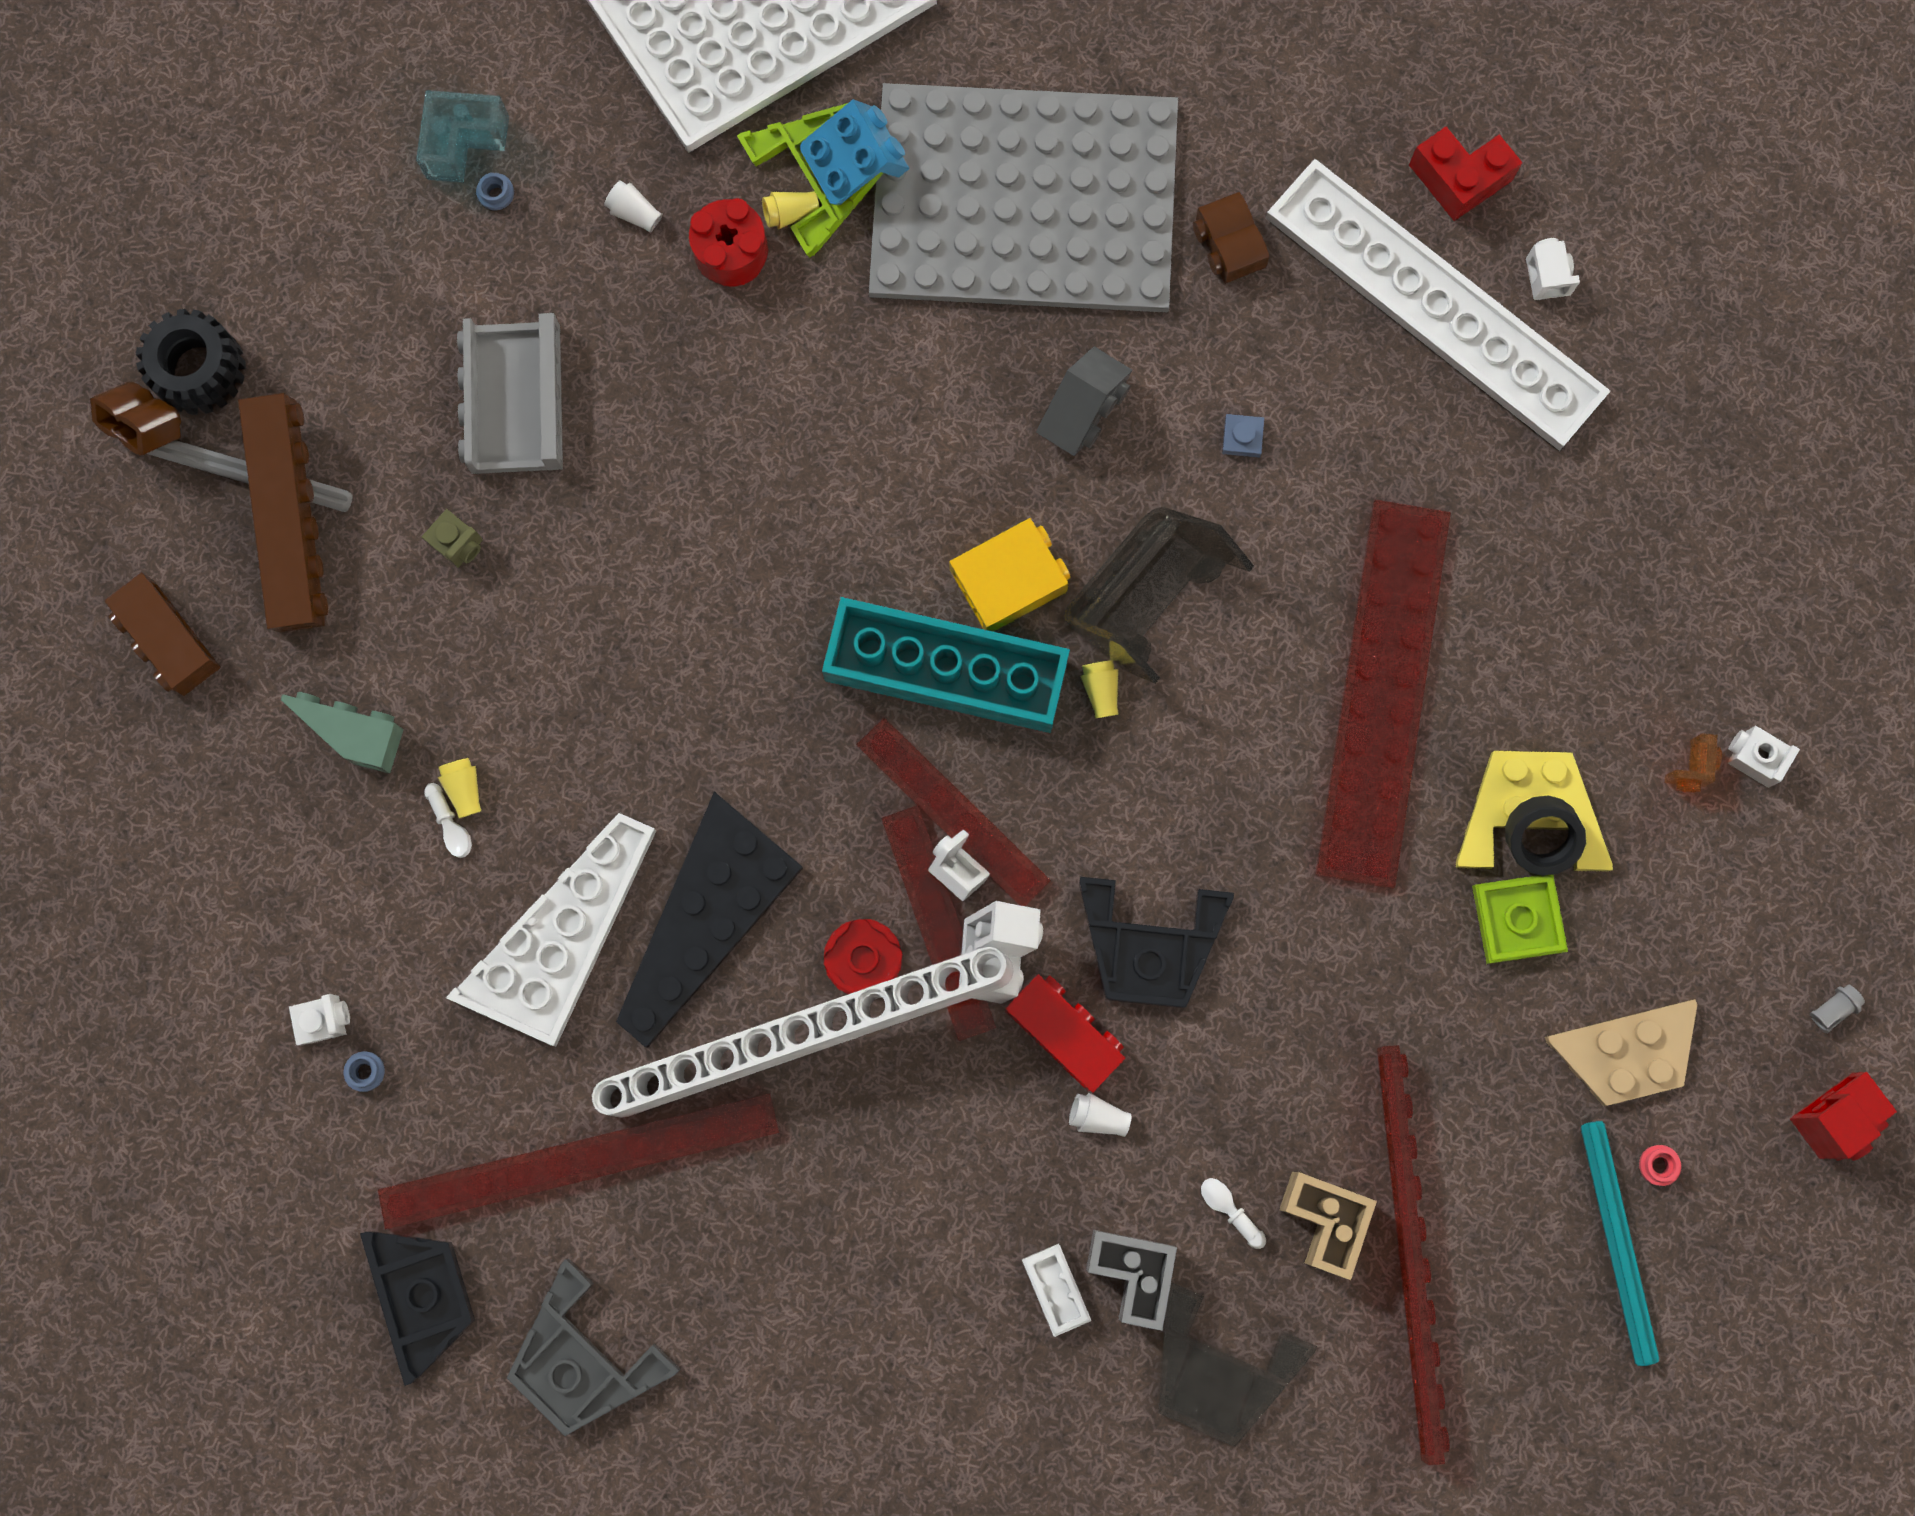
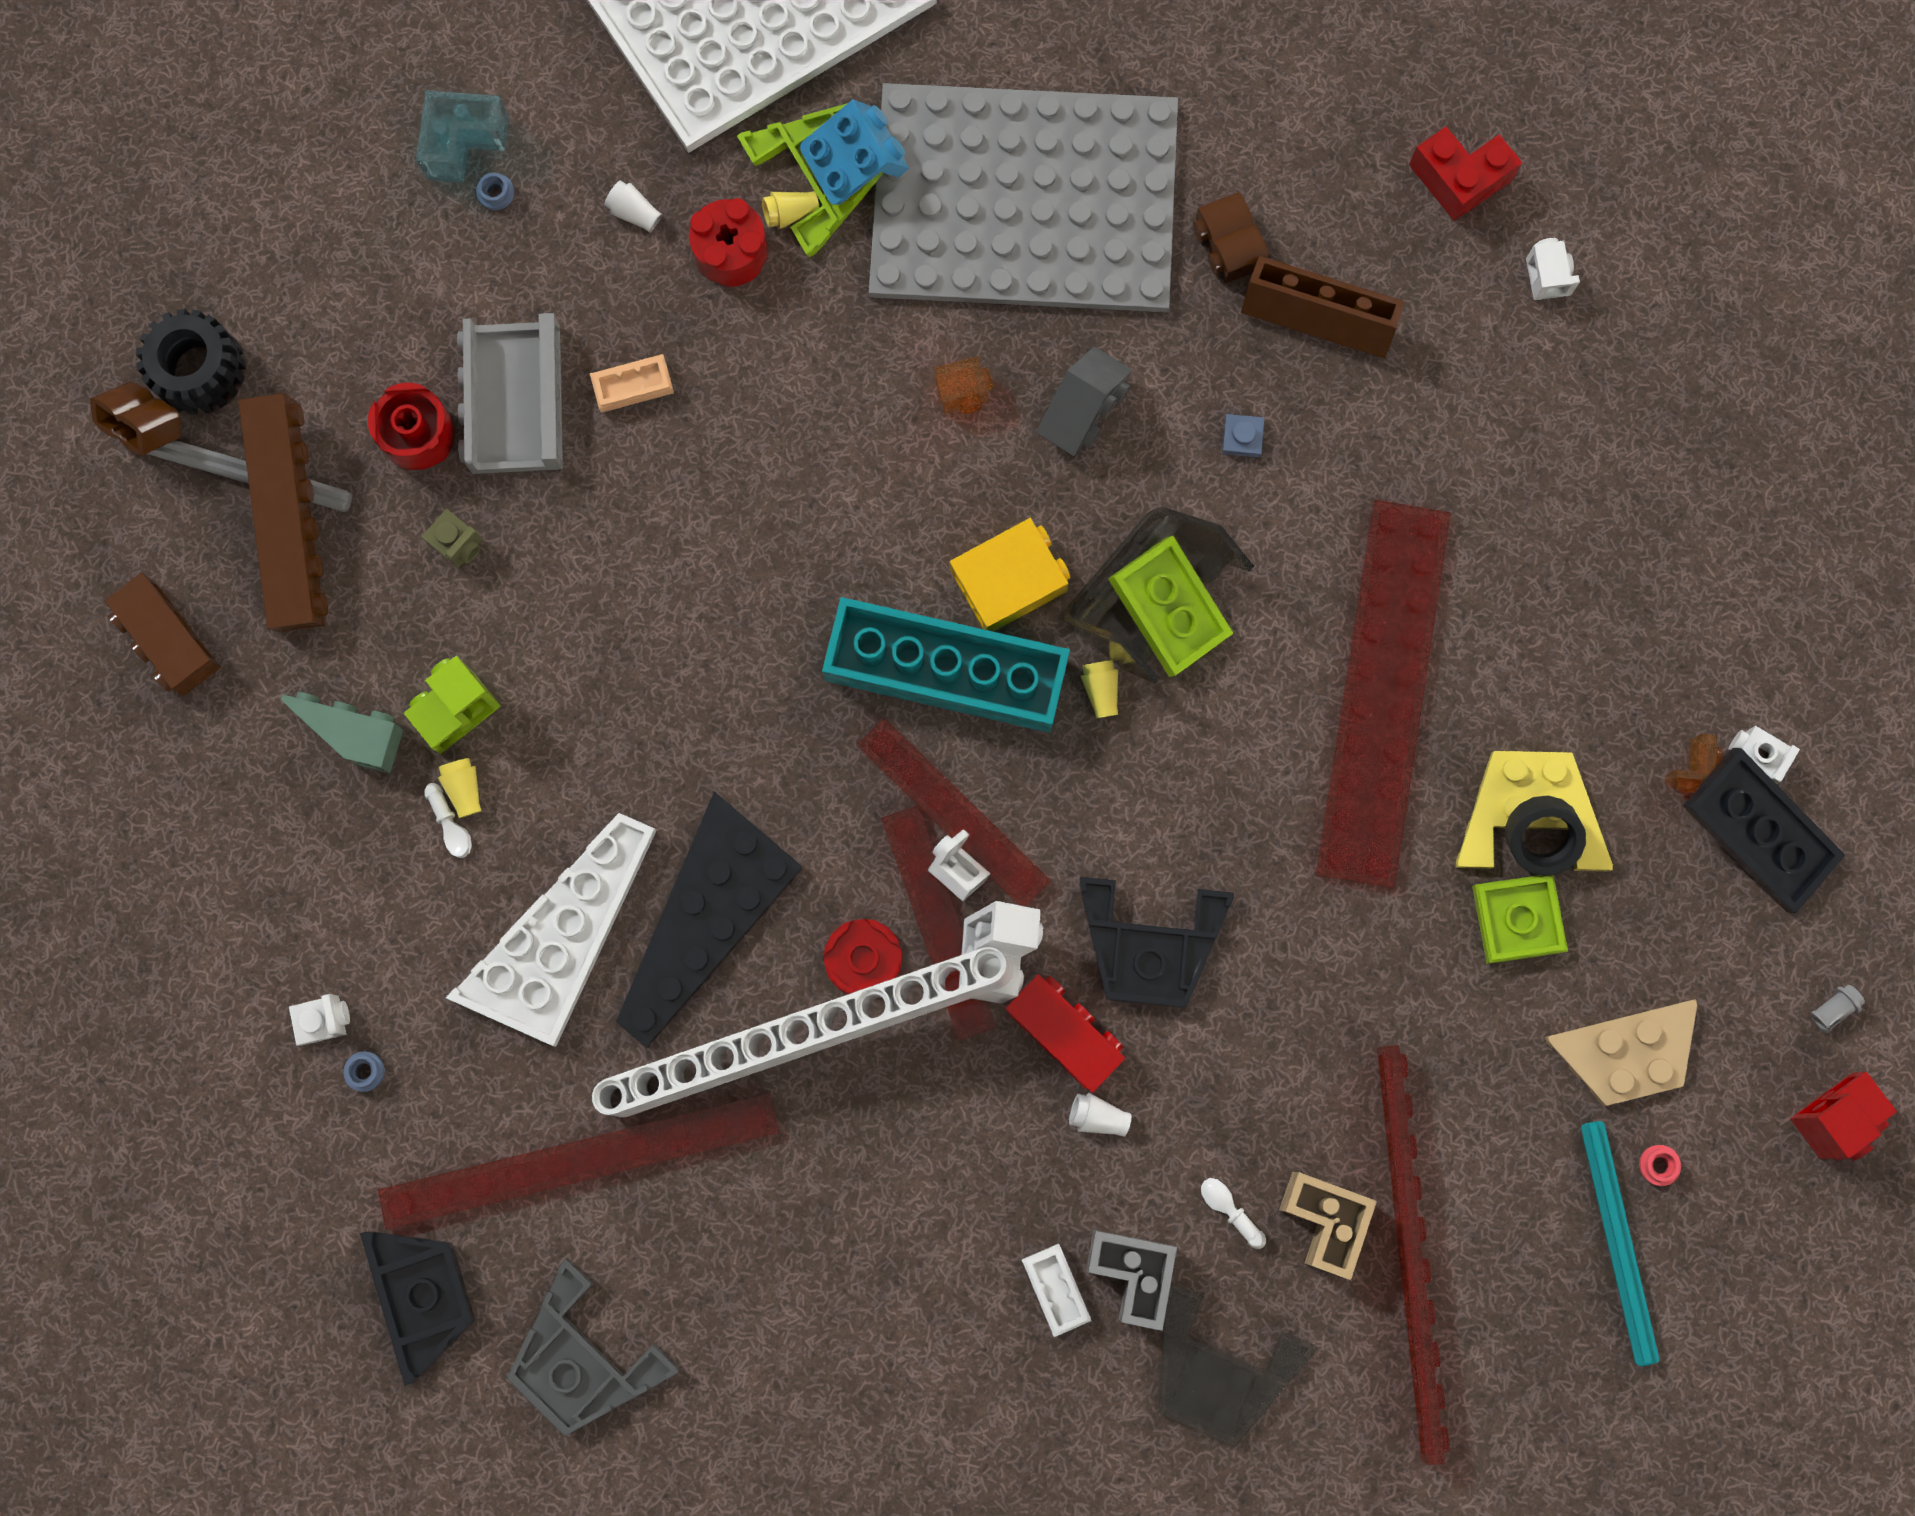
(393, 427): none -> red brick
(453, 705): none -> lime brick
(631, 383): none -> light nougat plate
(963, 385): none -> clear orange brick
(1170, 606): none -> lime plate
(1322, 307): none -> reddish brown brick
(1437, 304): white plate -> none
(1764, 830): none -> black plate

